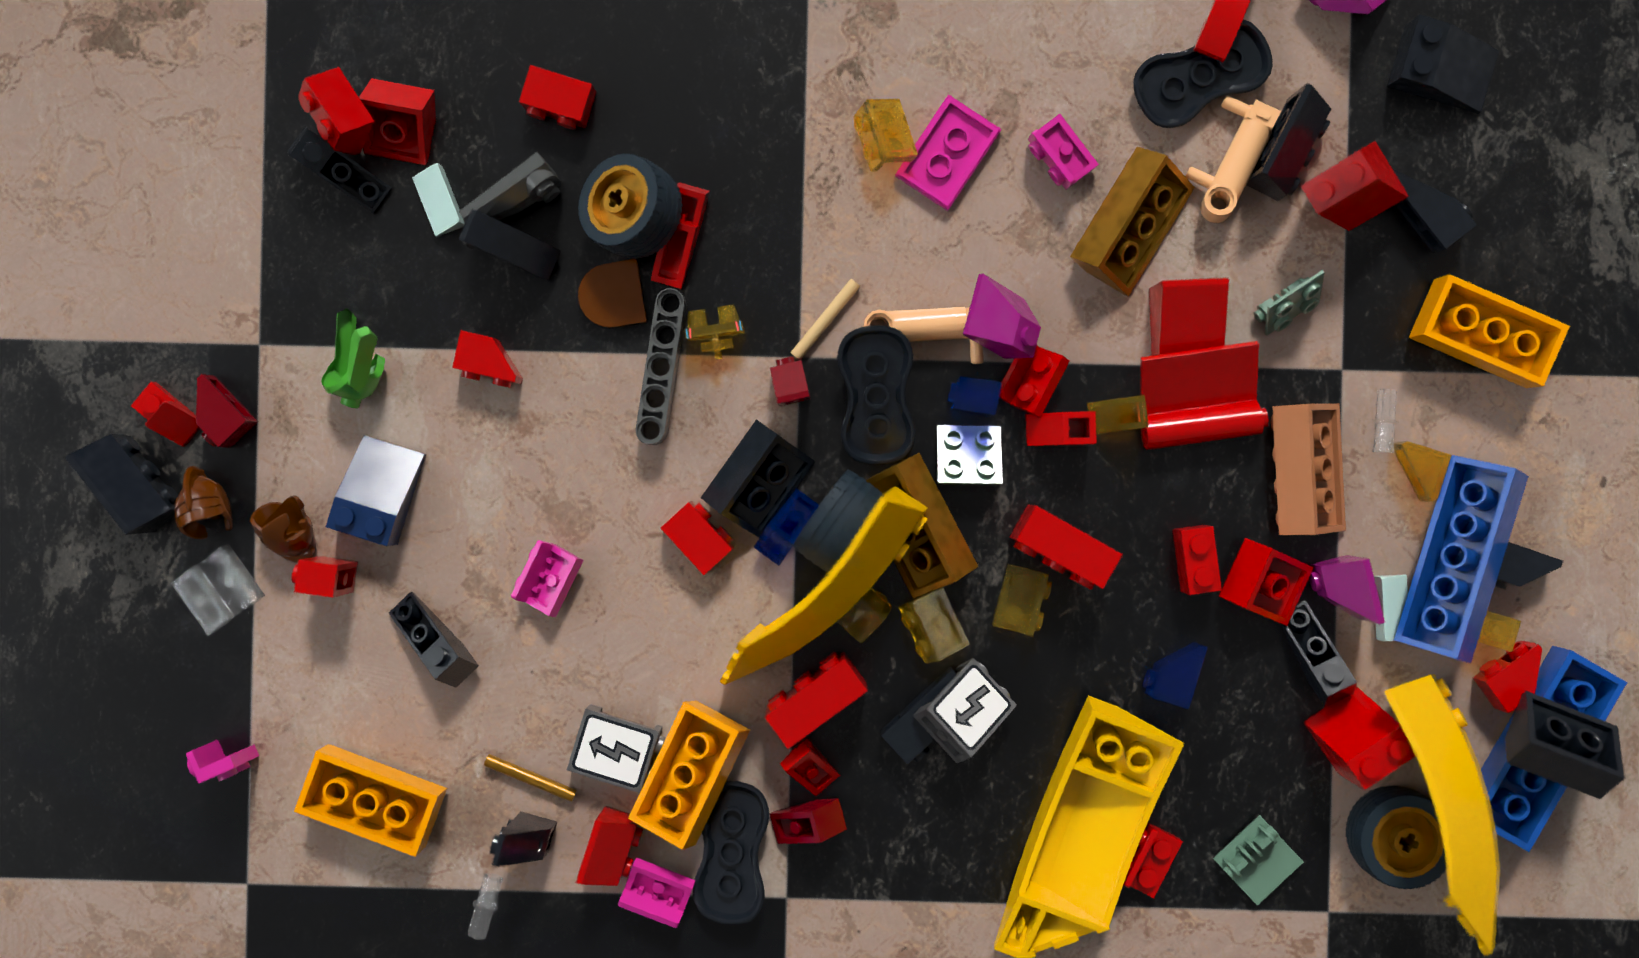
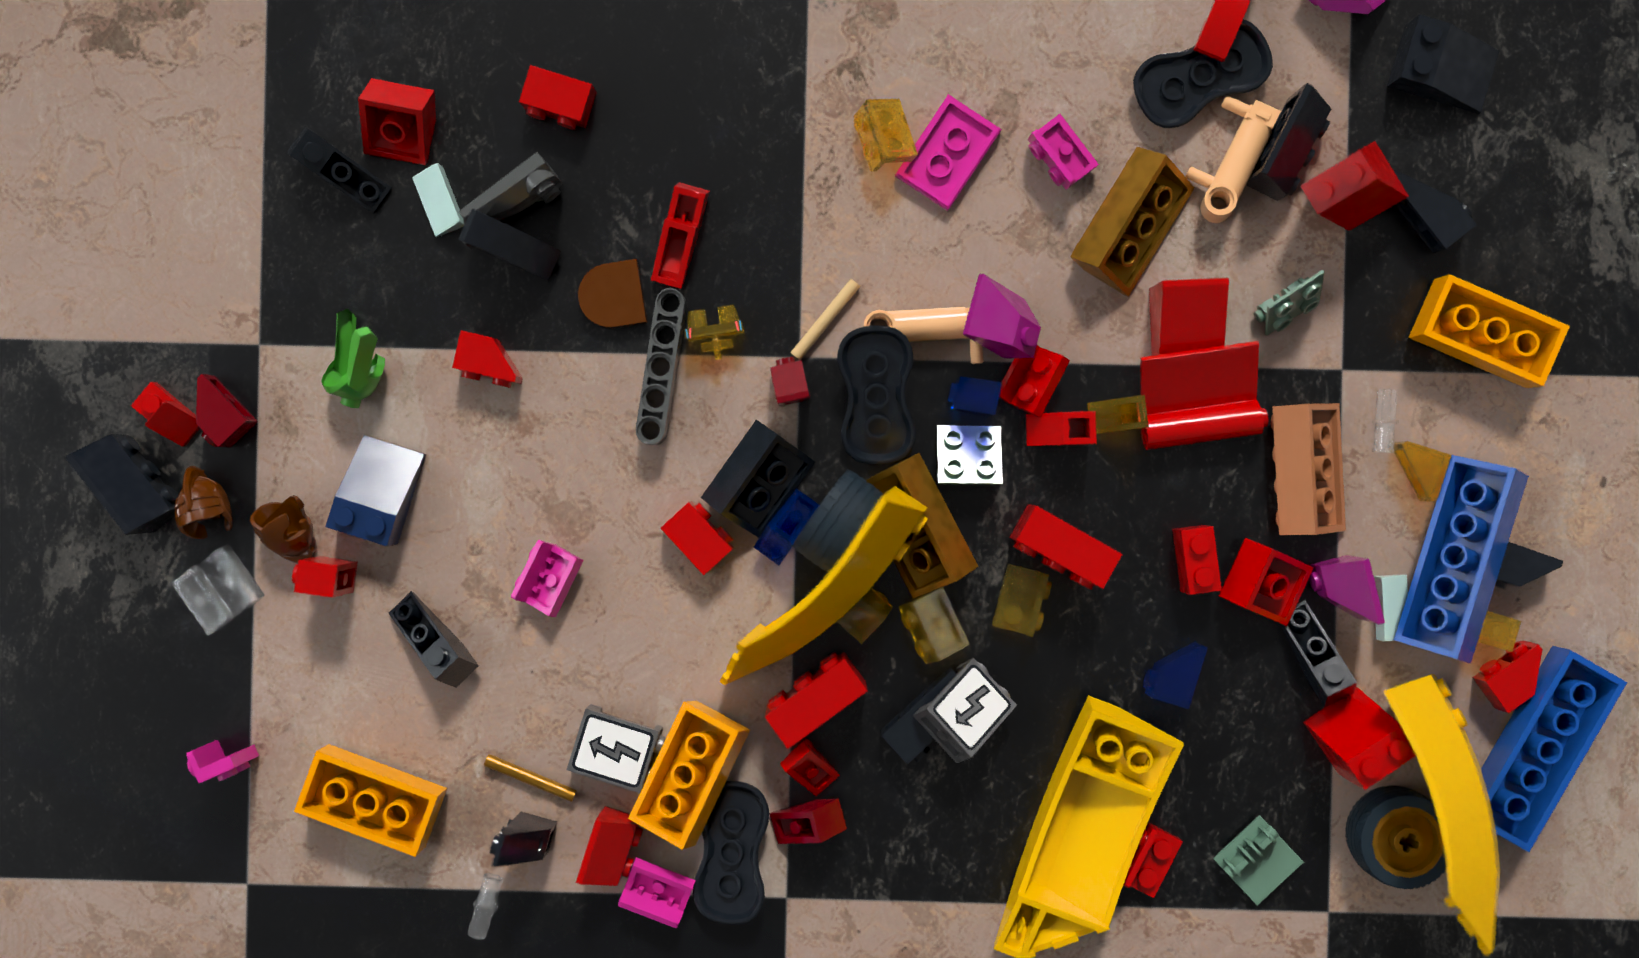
(336, 110): red slope -> none
(630, 206): black wheel -> none
(1564, 746): black slope -> none

